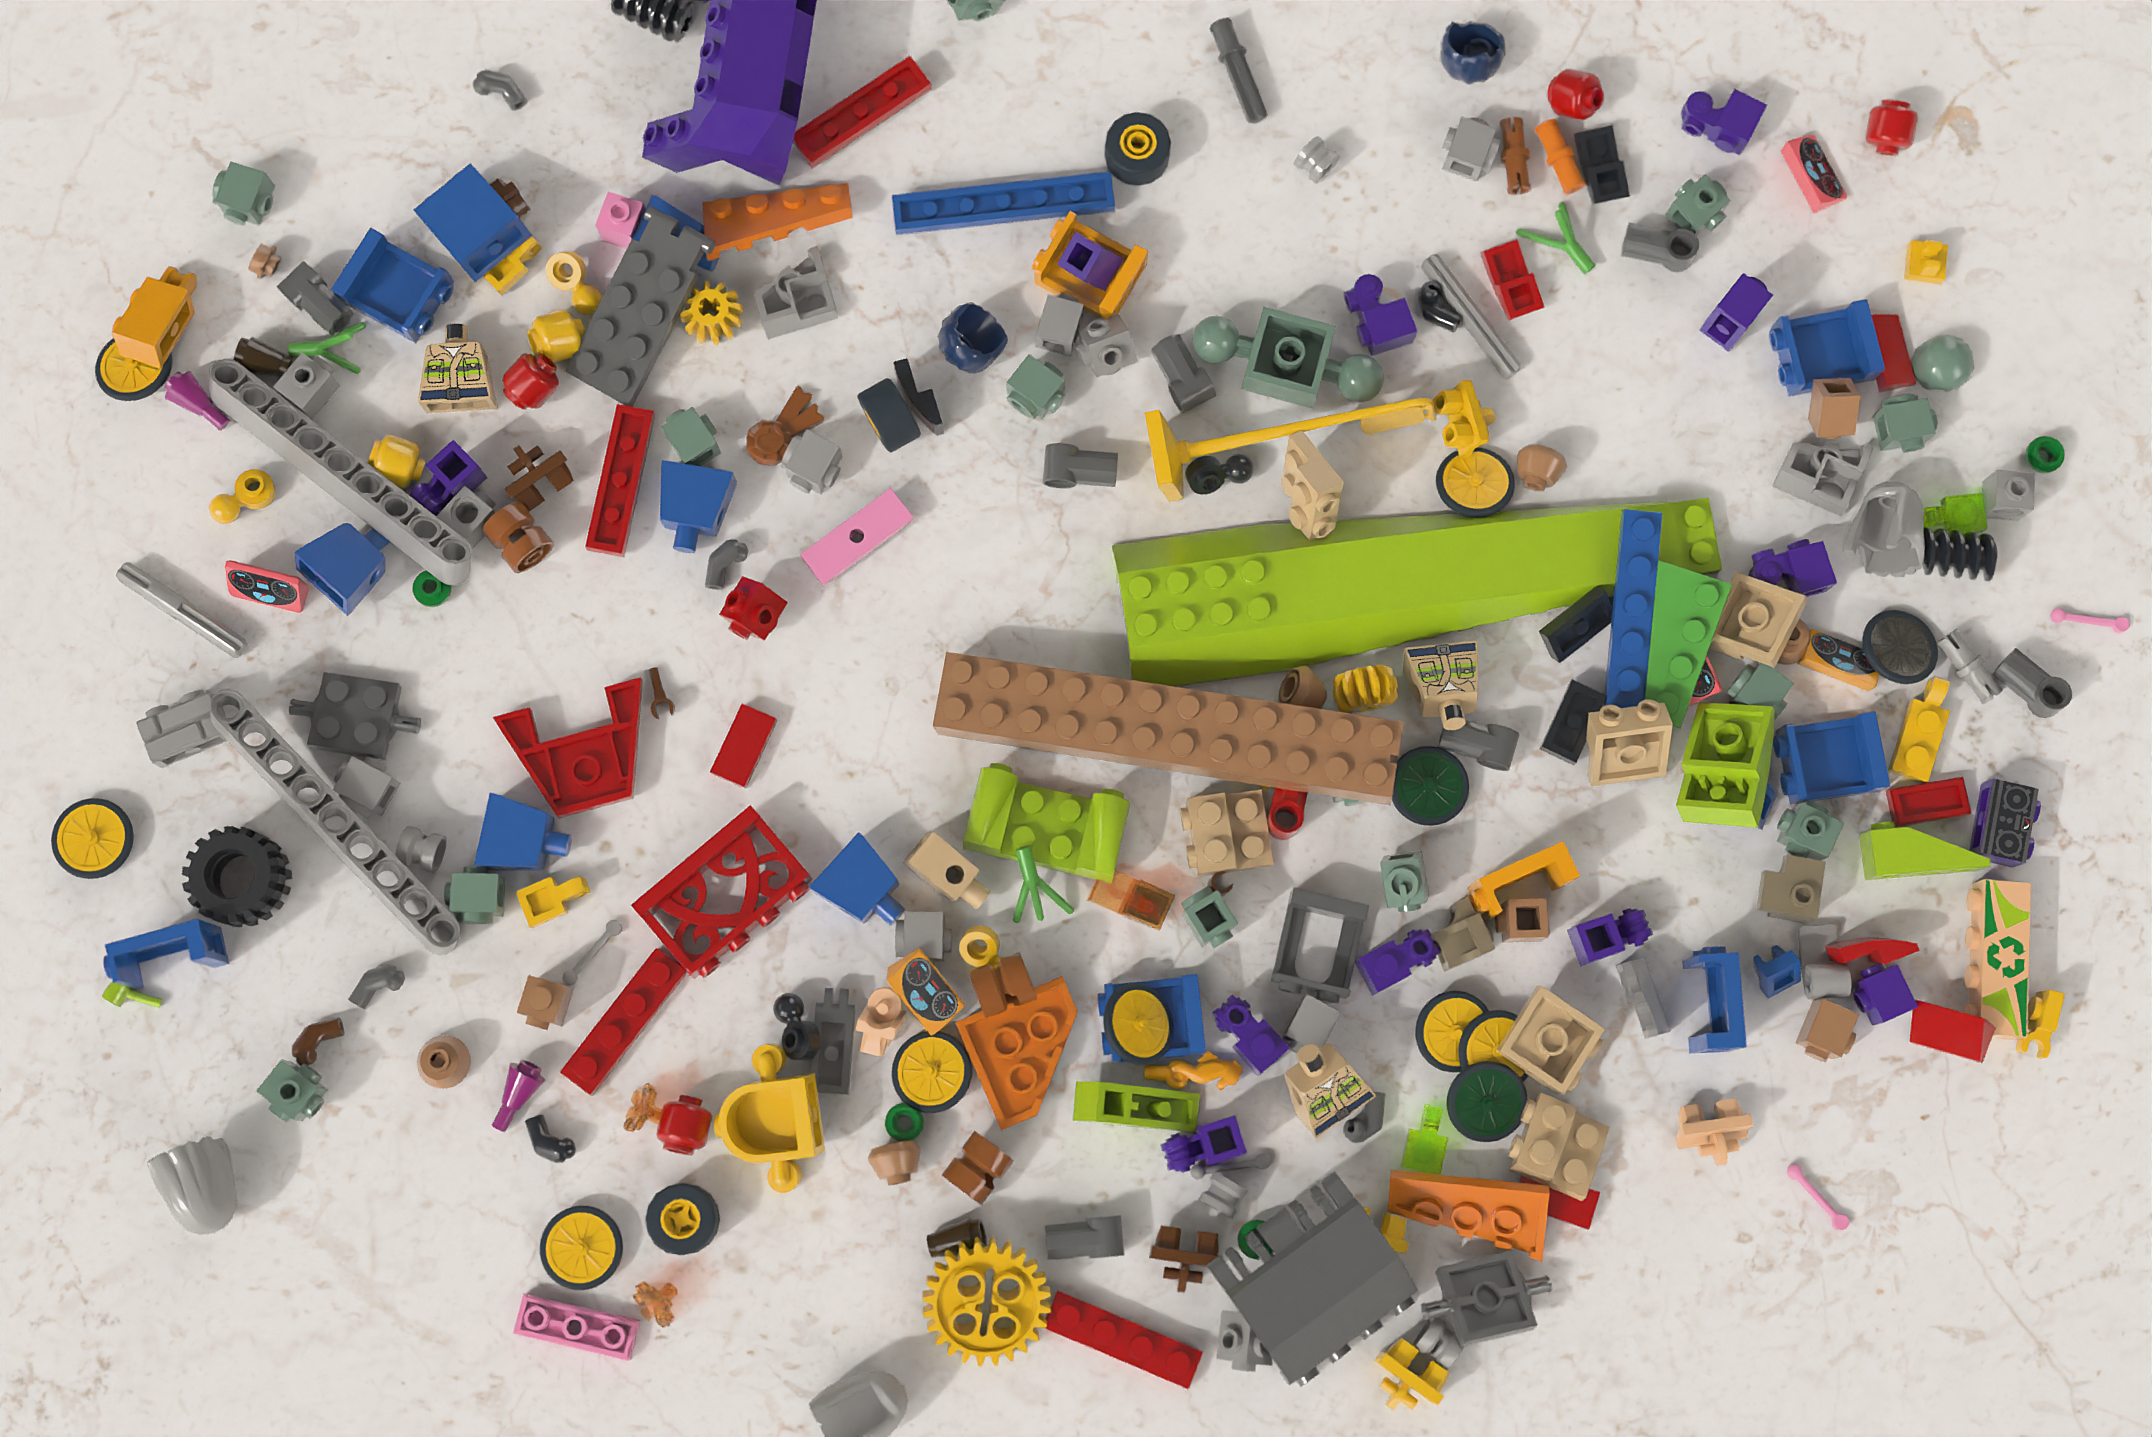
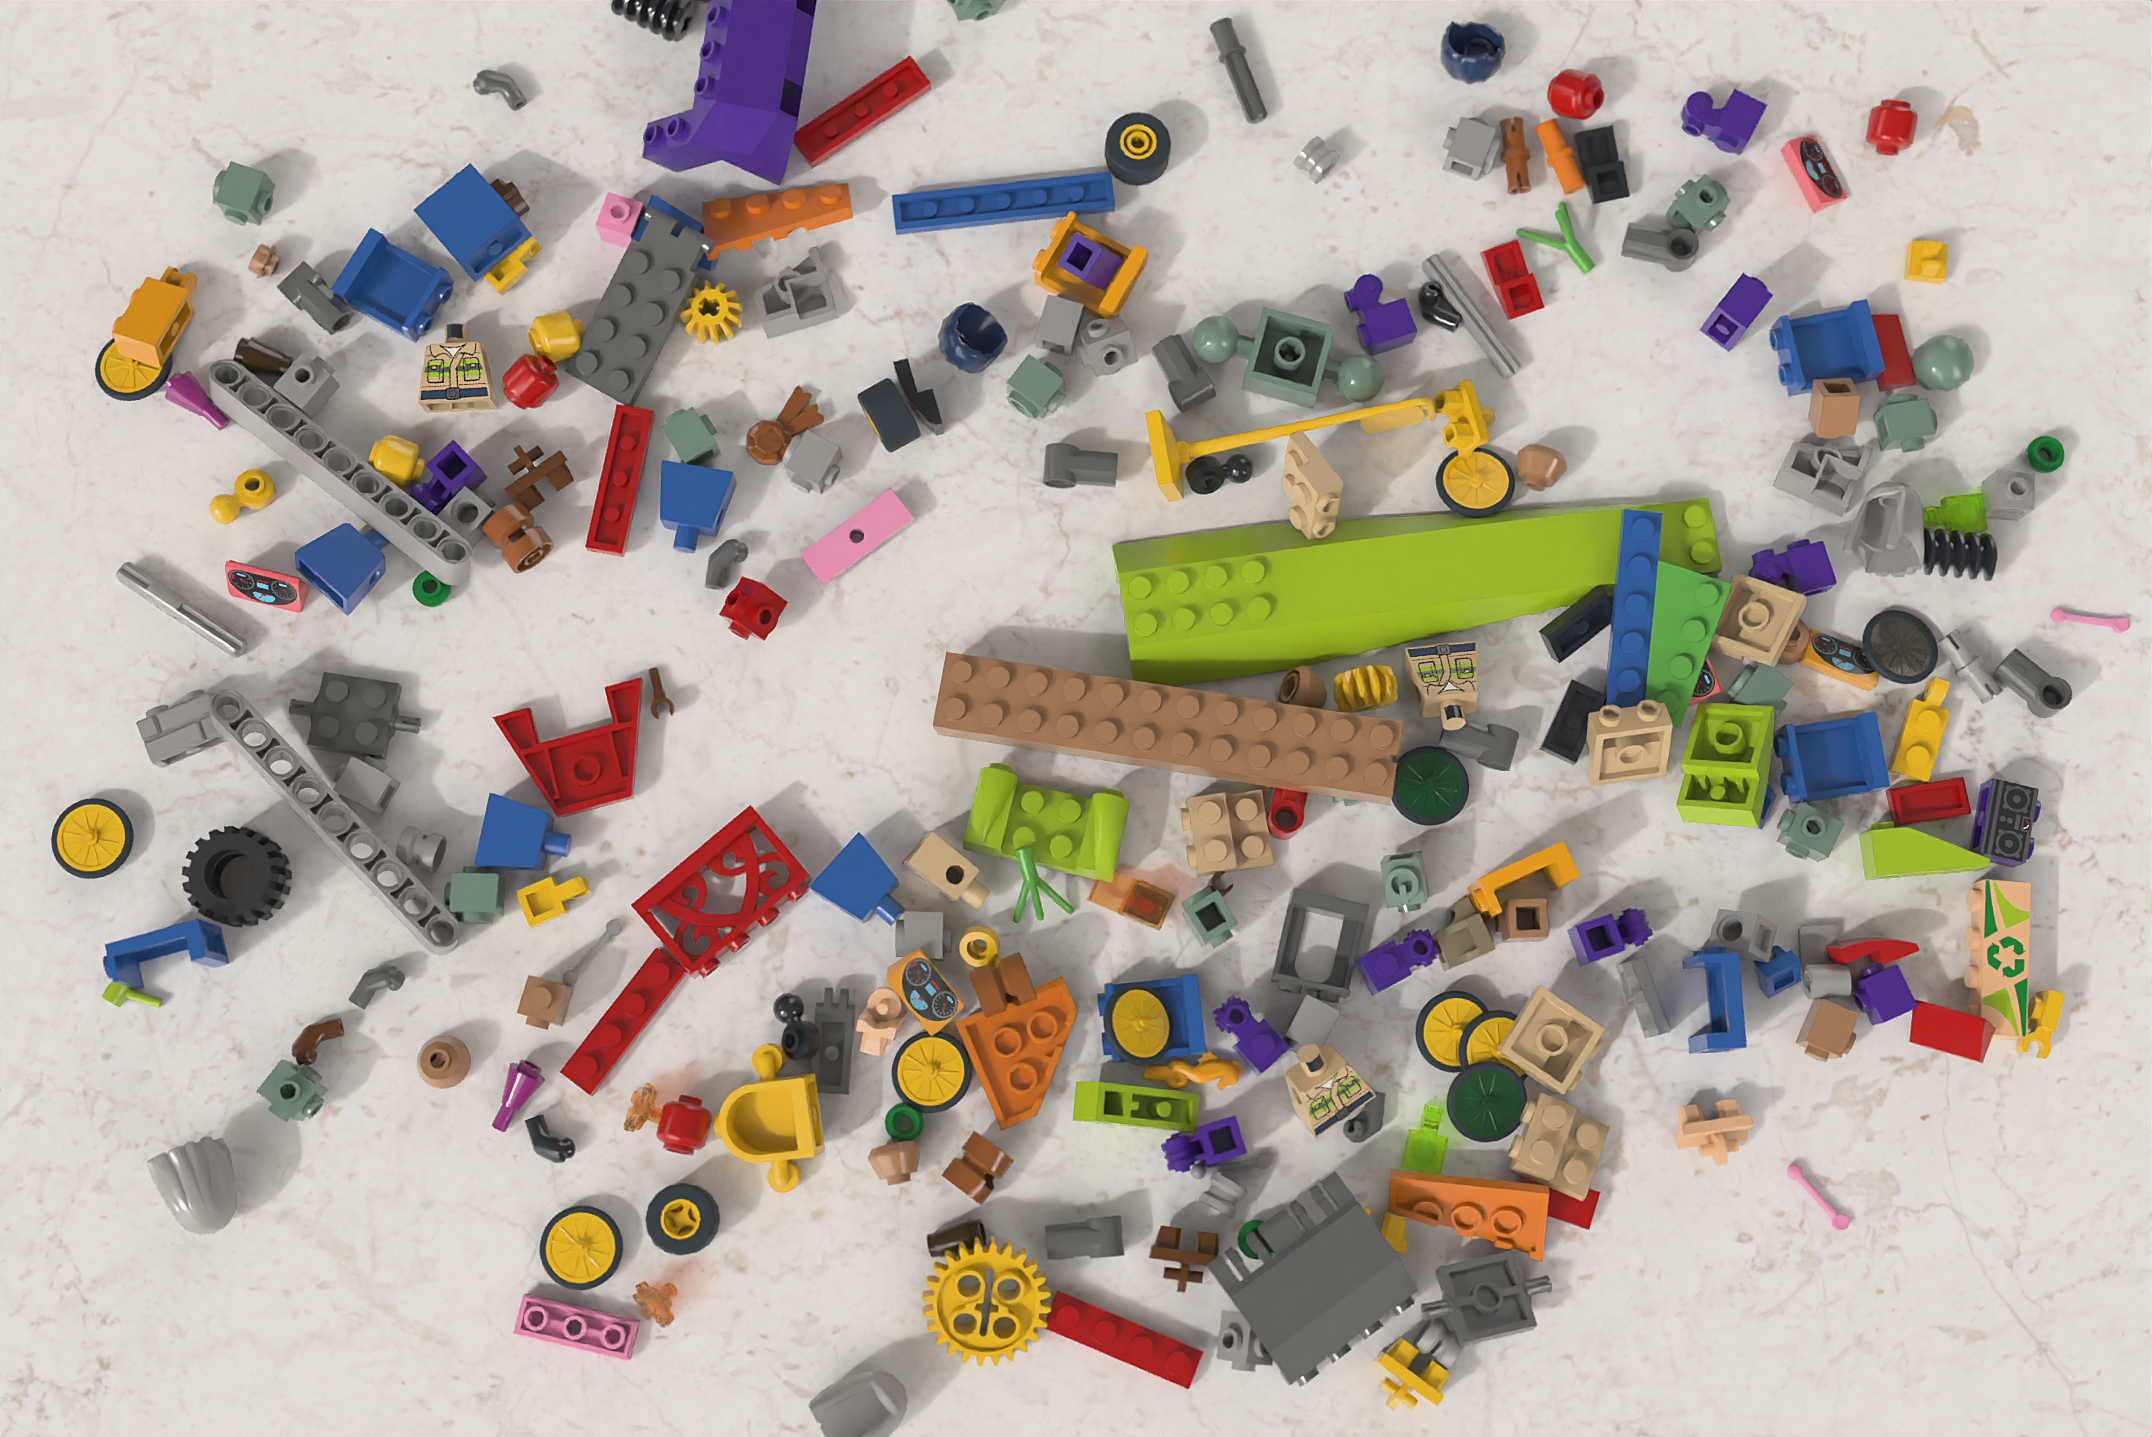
(320, 347): bright green plant -> none
(584, 297): yellow plate -> none
(743, 746): red tile -> none
(1755, 938): none -> light grey brick
(1793, 891): dark tan brick -> none

